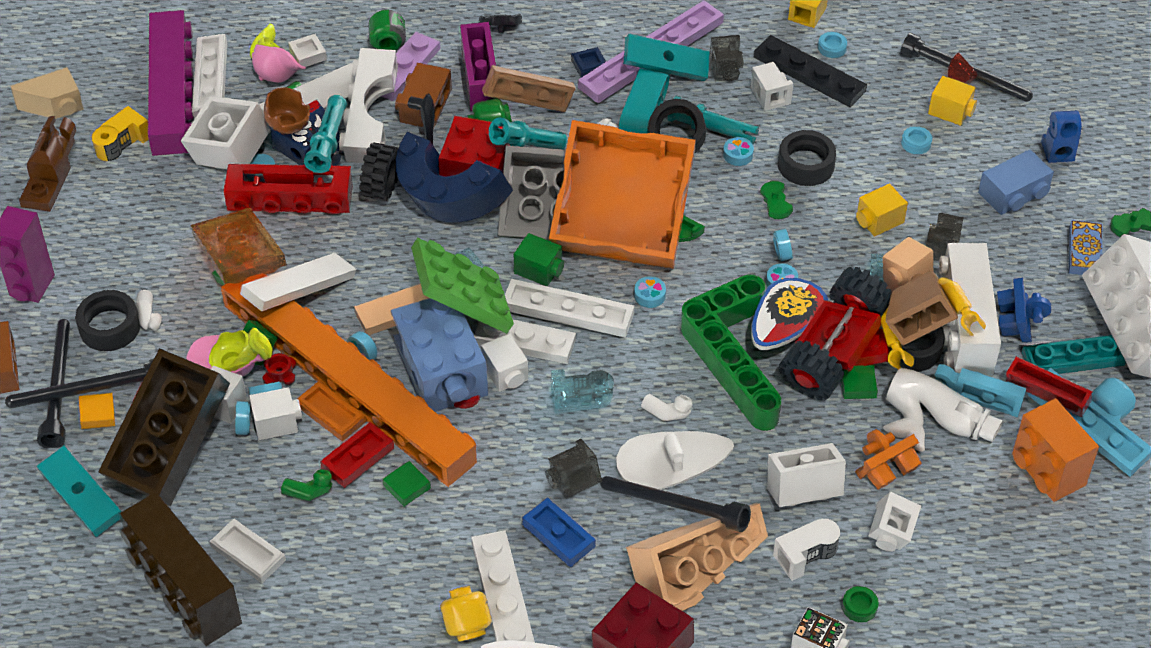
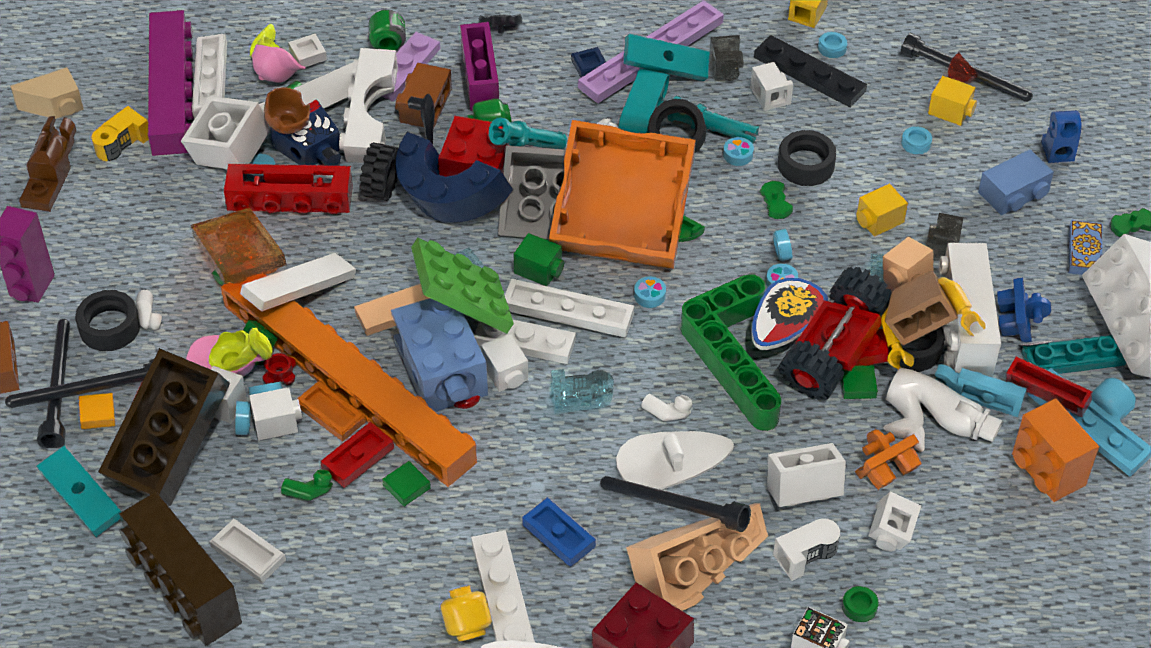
(324, 142): teal pin -> none
(364, 344): medium azure tile -> none
(528, 88): medium nougat tile -> none
(573, 470): clear smoke brick -> none

